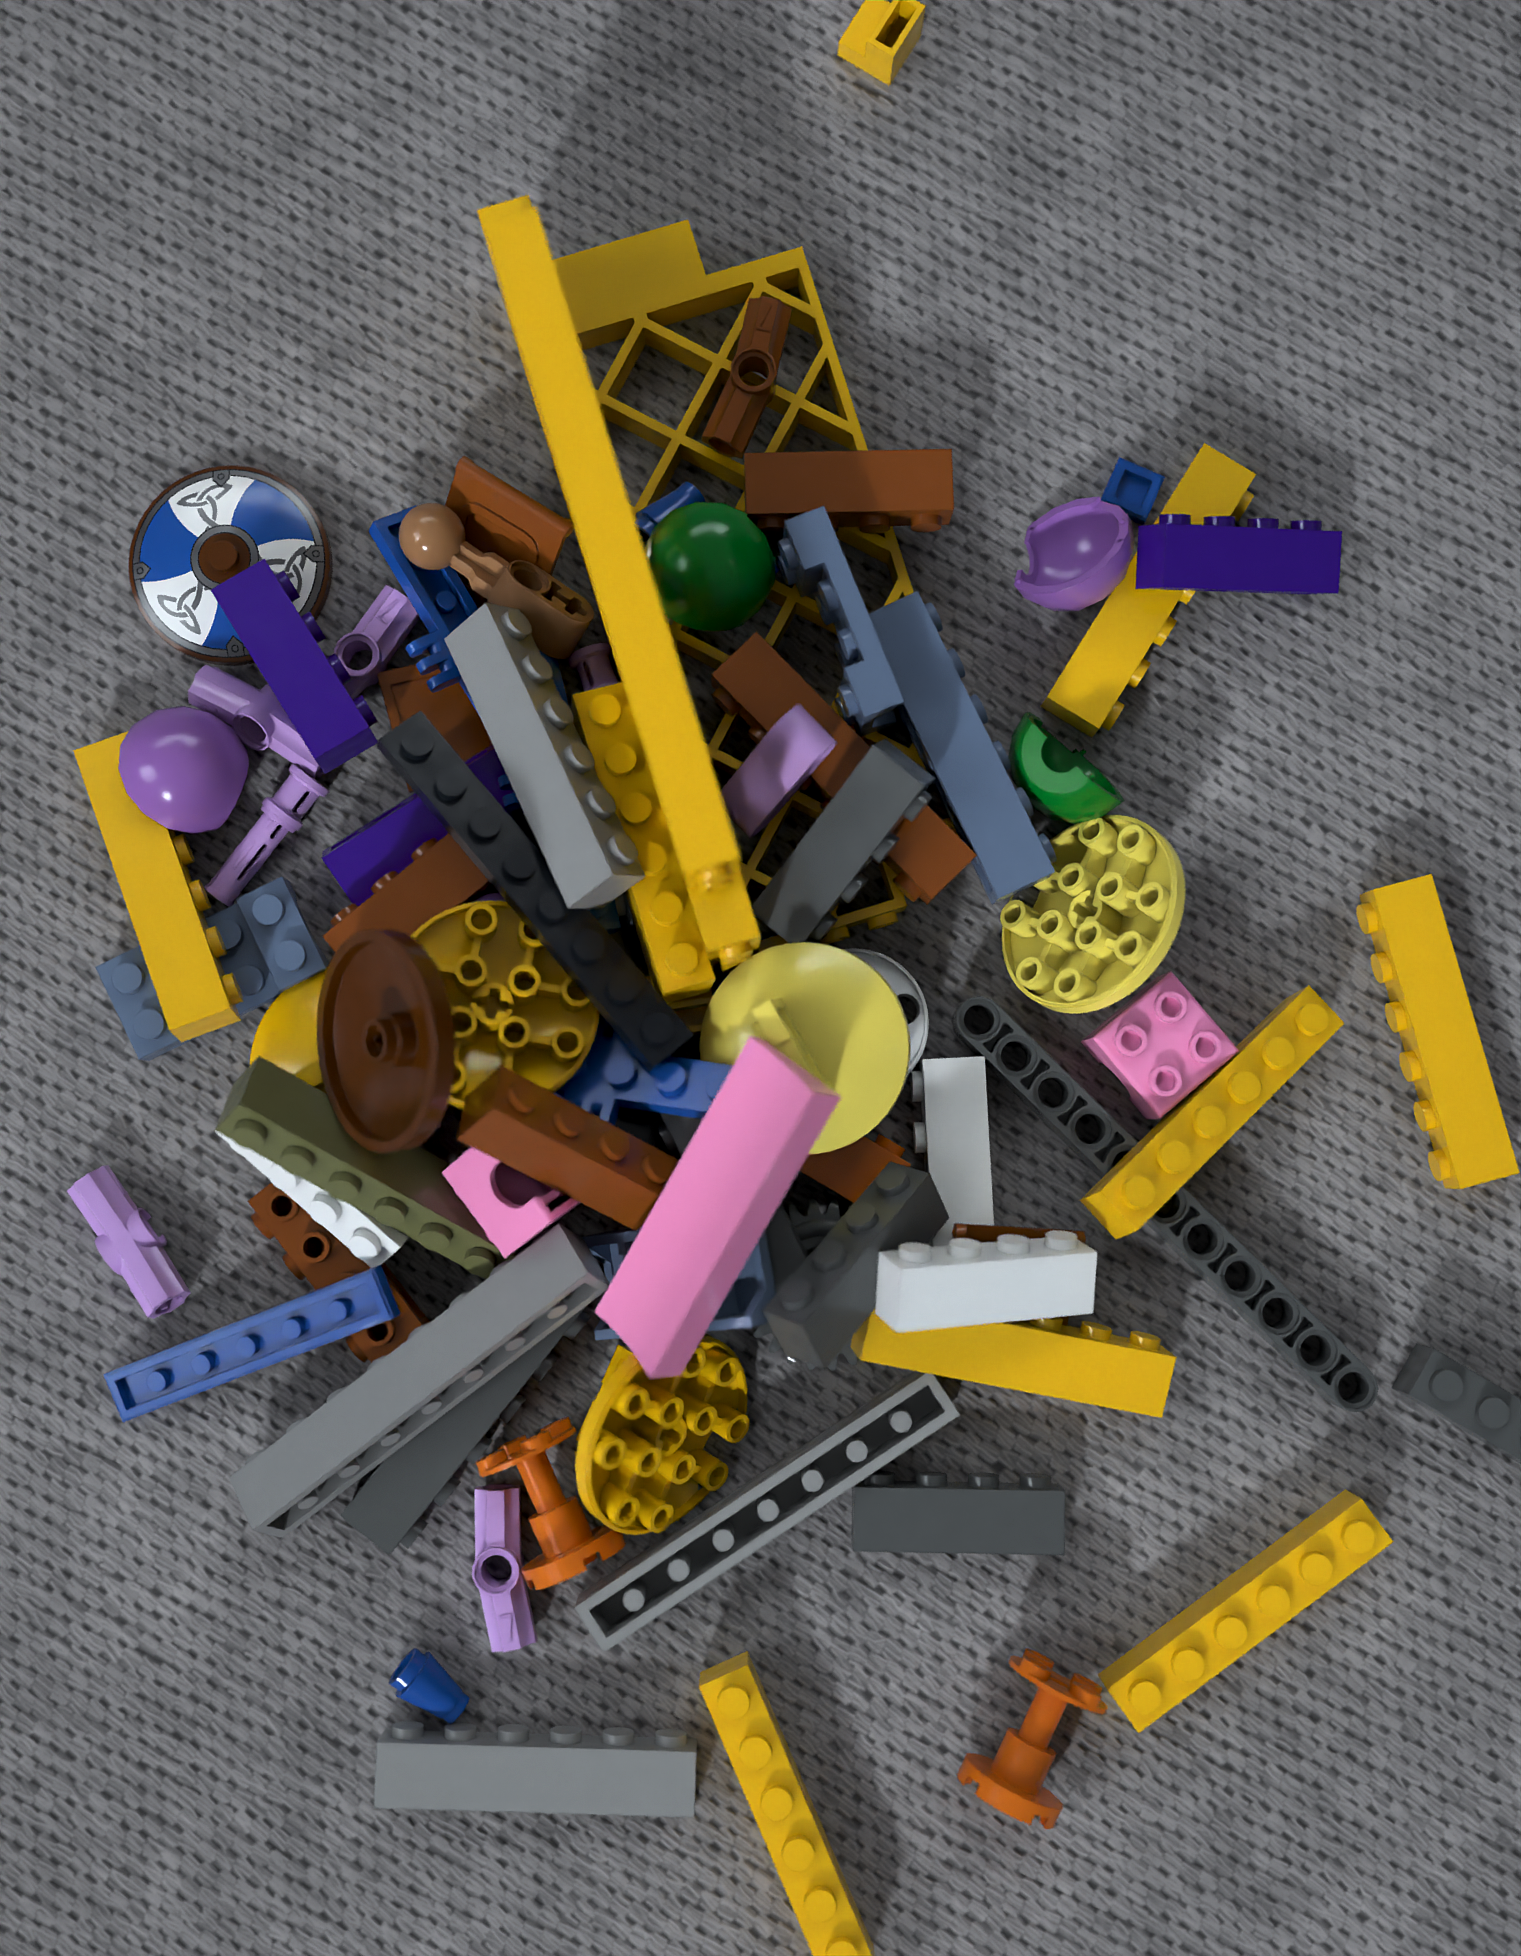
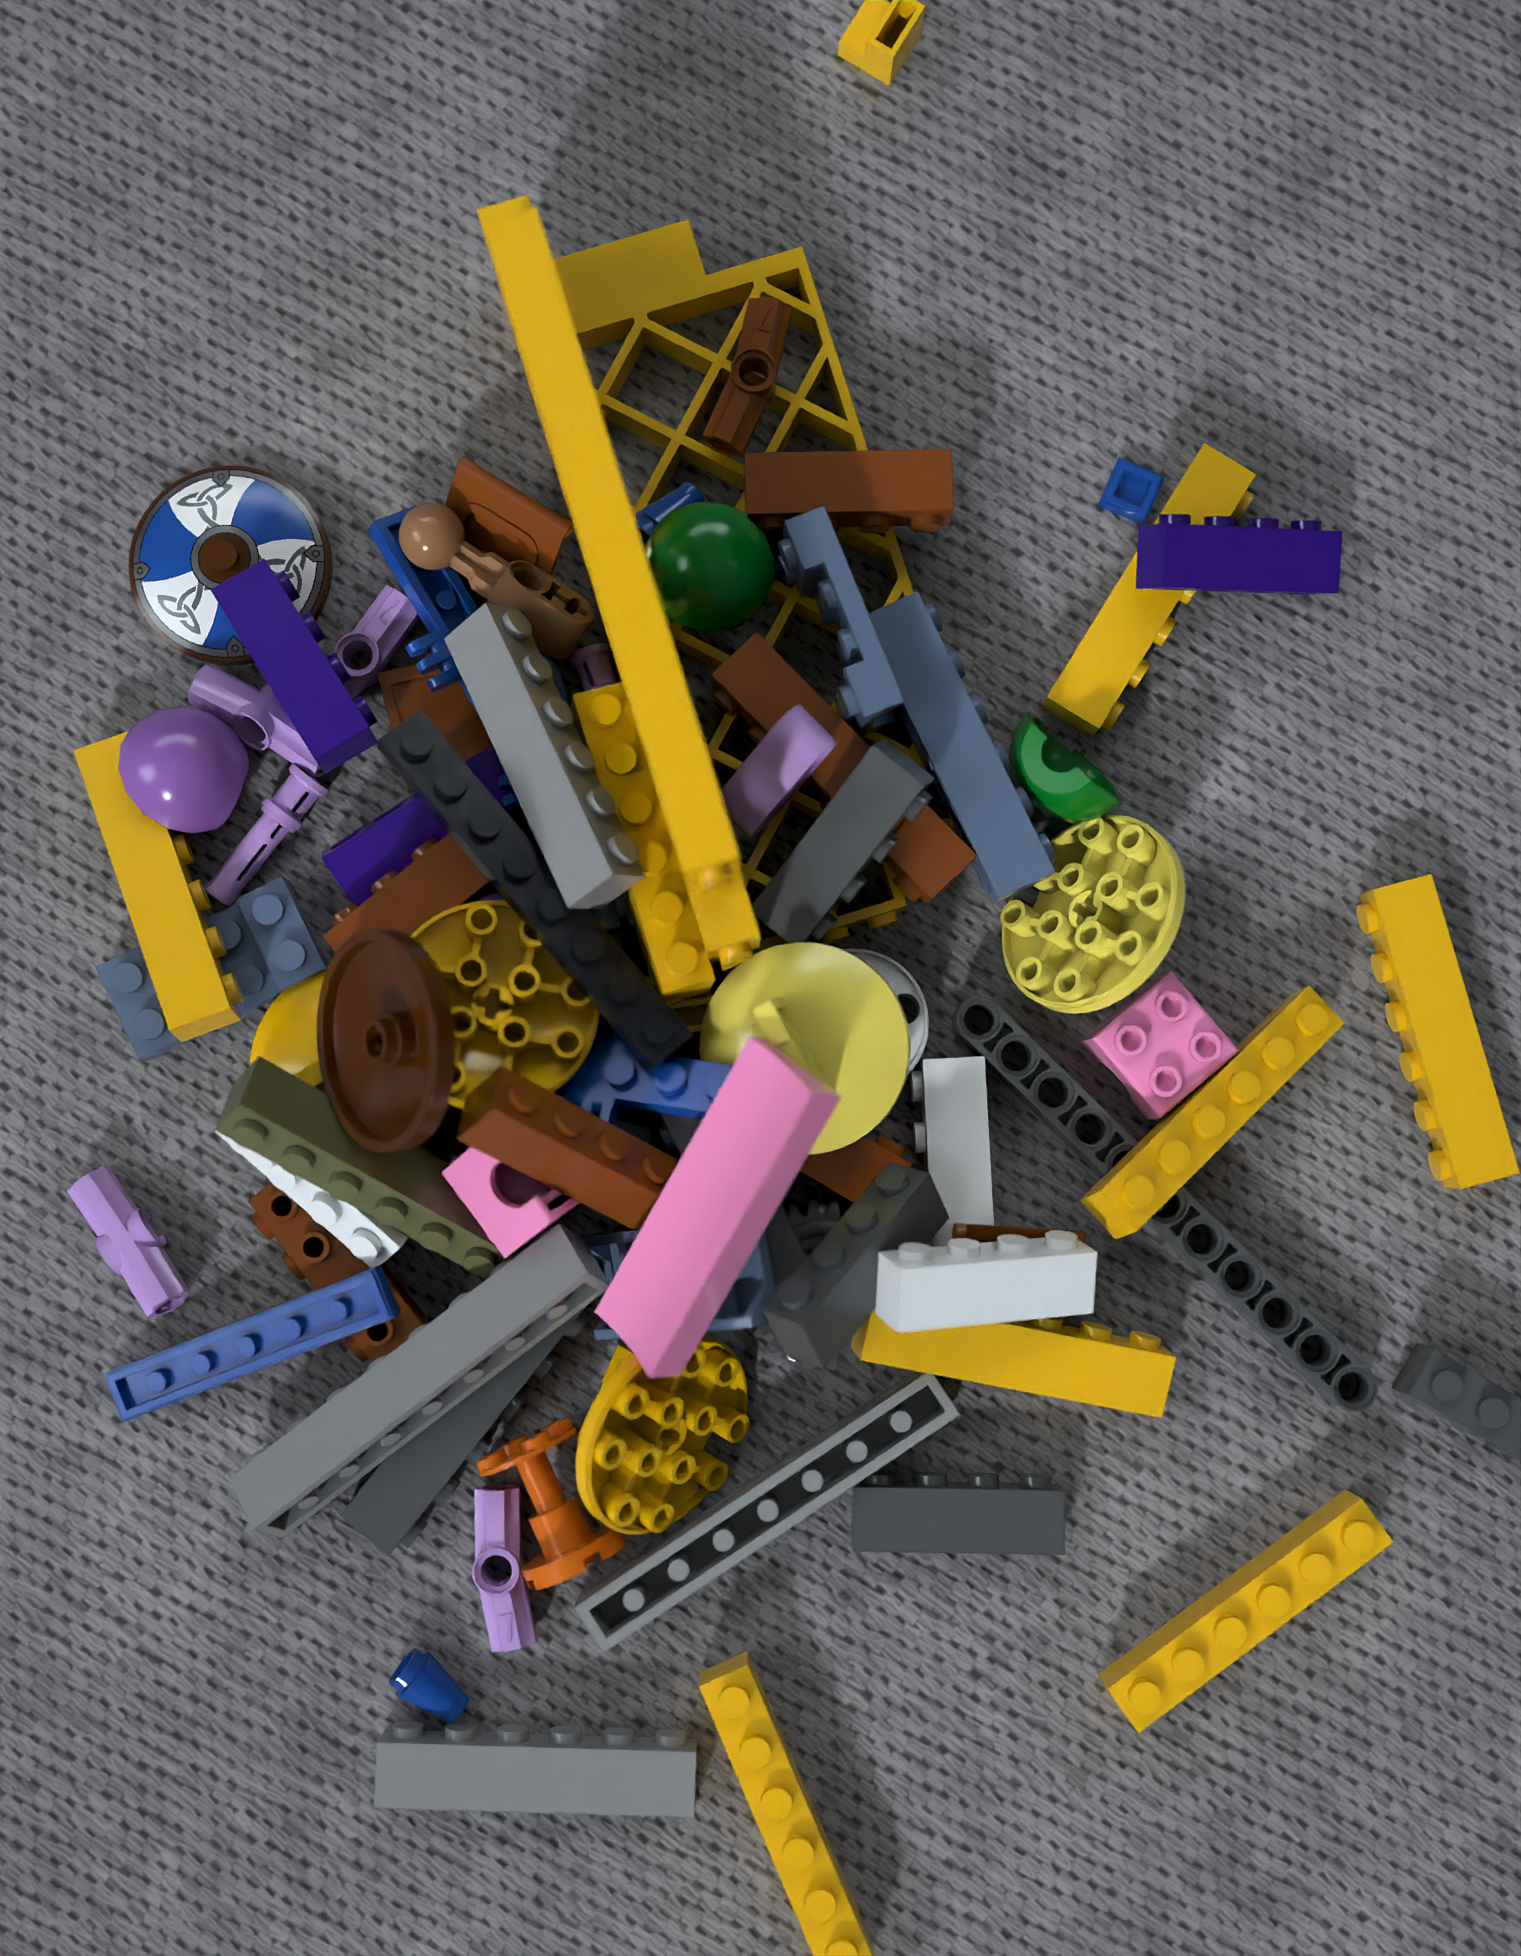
(1024, 1758): orange piece -> none
(1076, 554): medium lavender cylinder -> none

